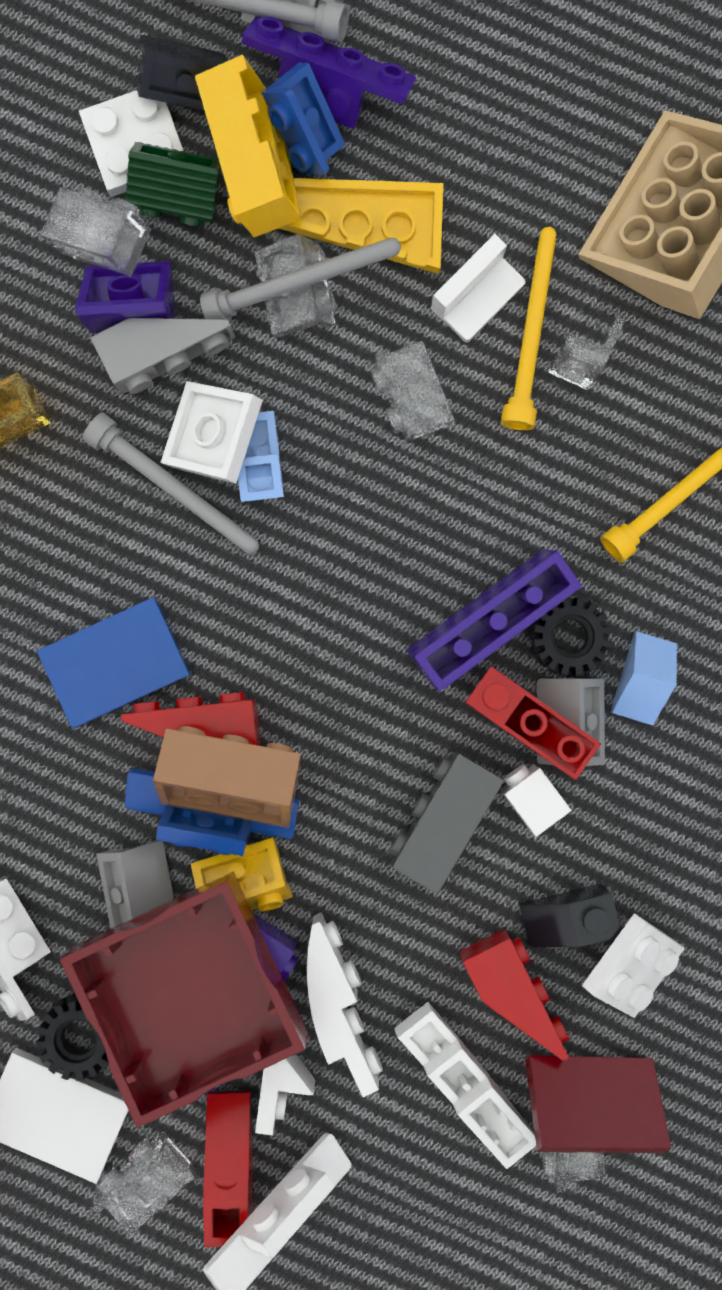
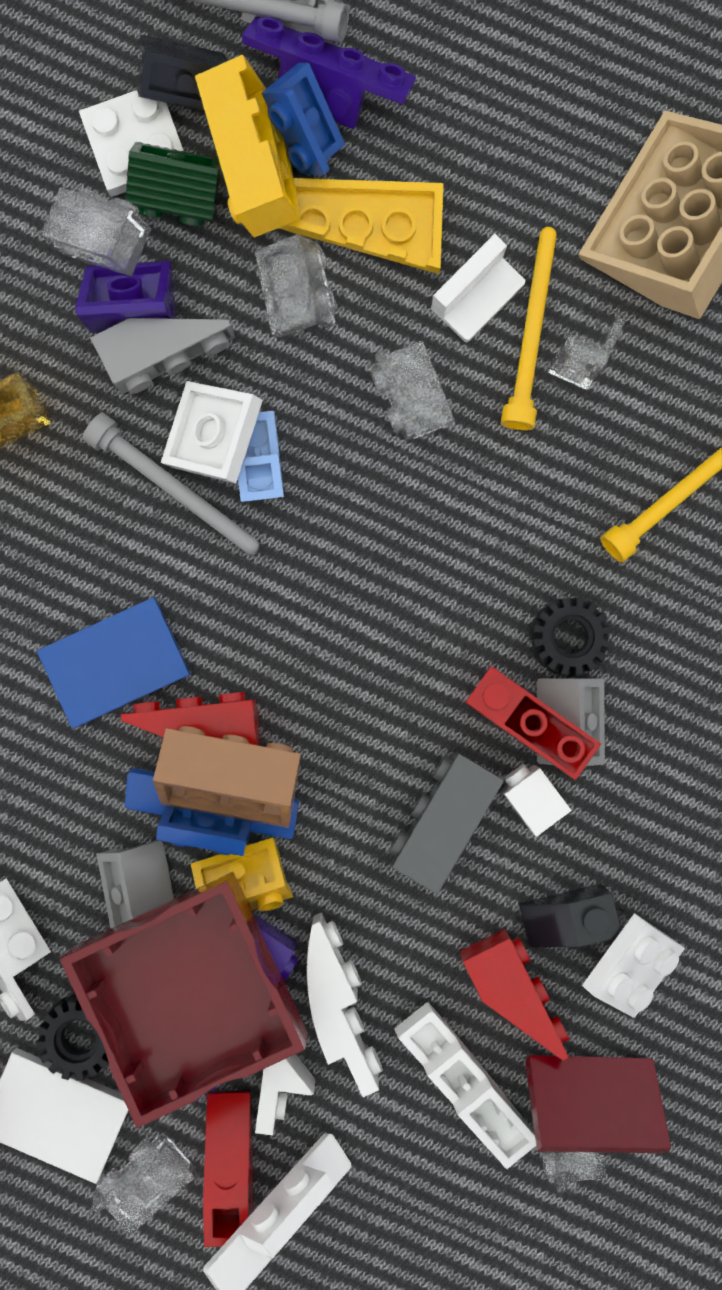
(224, 304): light grey piece -> none
(494, 618): dark purple brick -> none
(646, 678): light blue slope -> none

